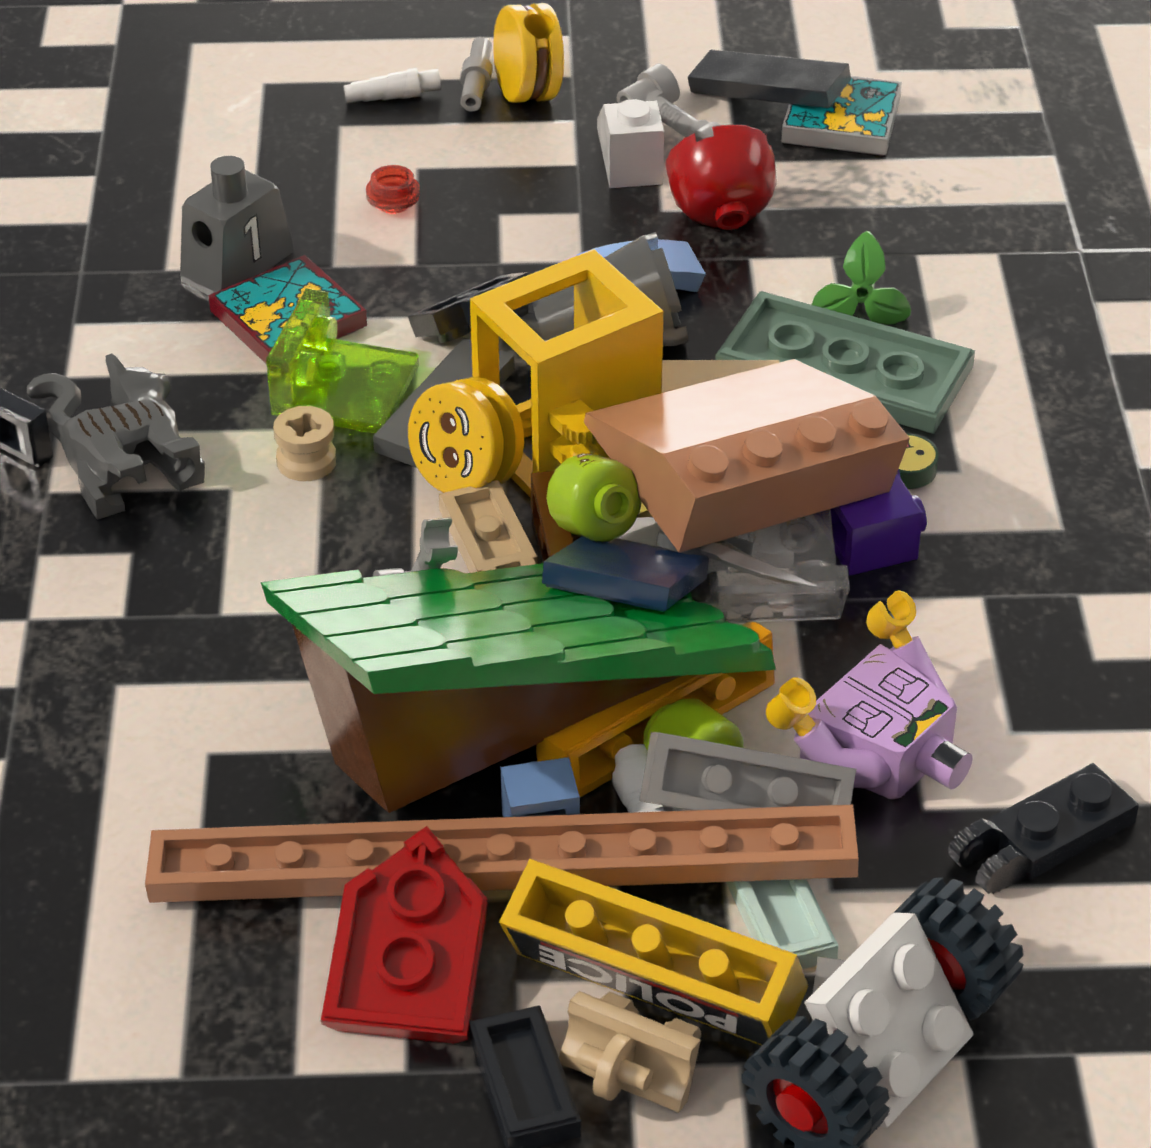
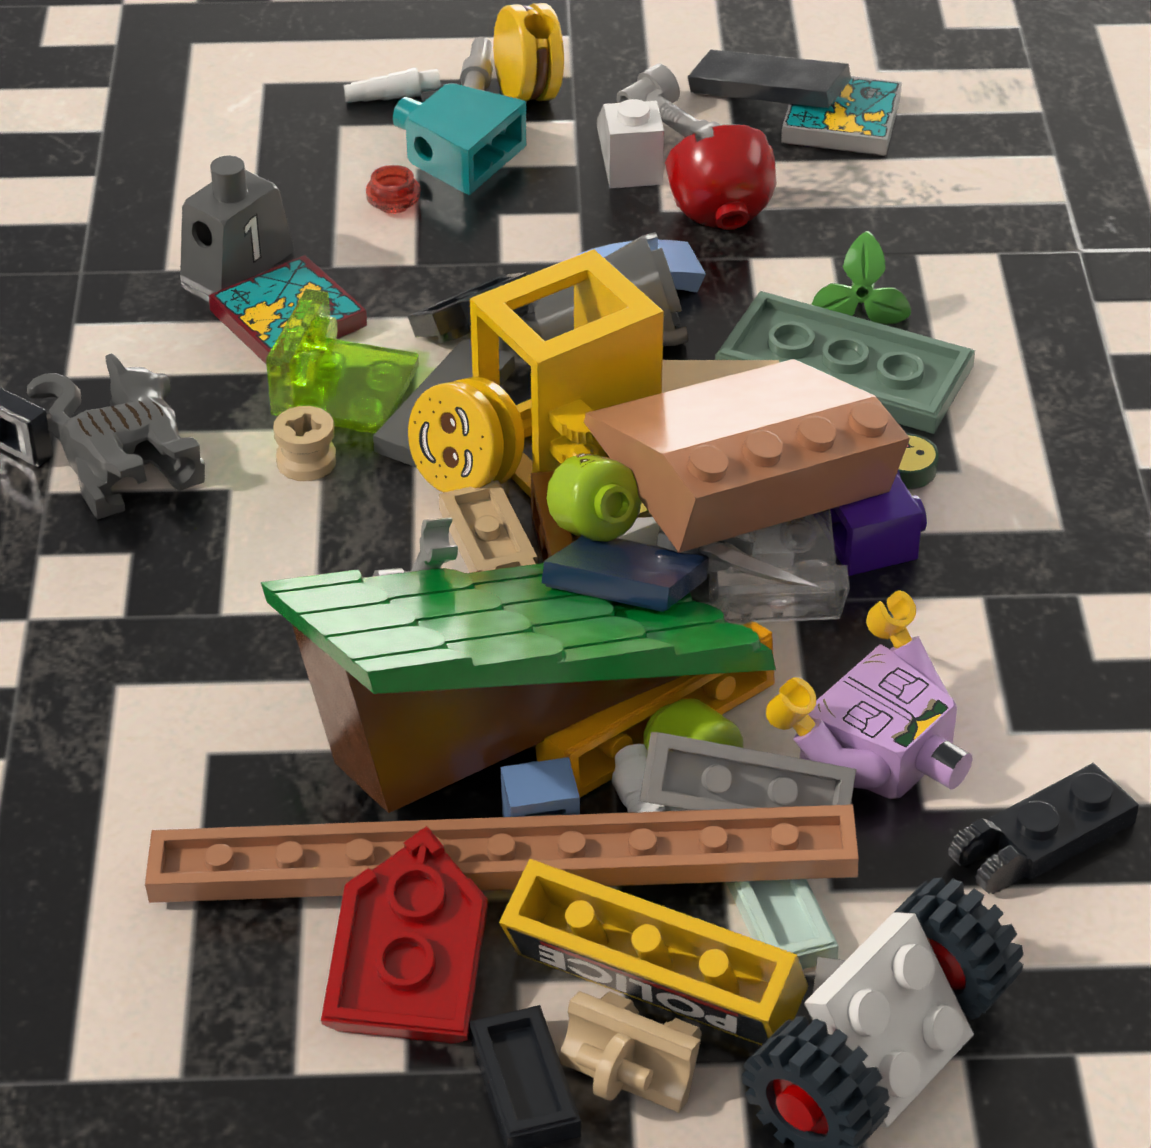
(462, 133): none -> teal torso

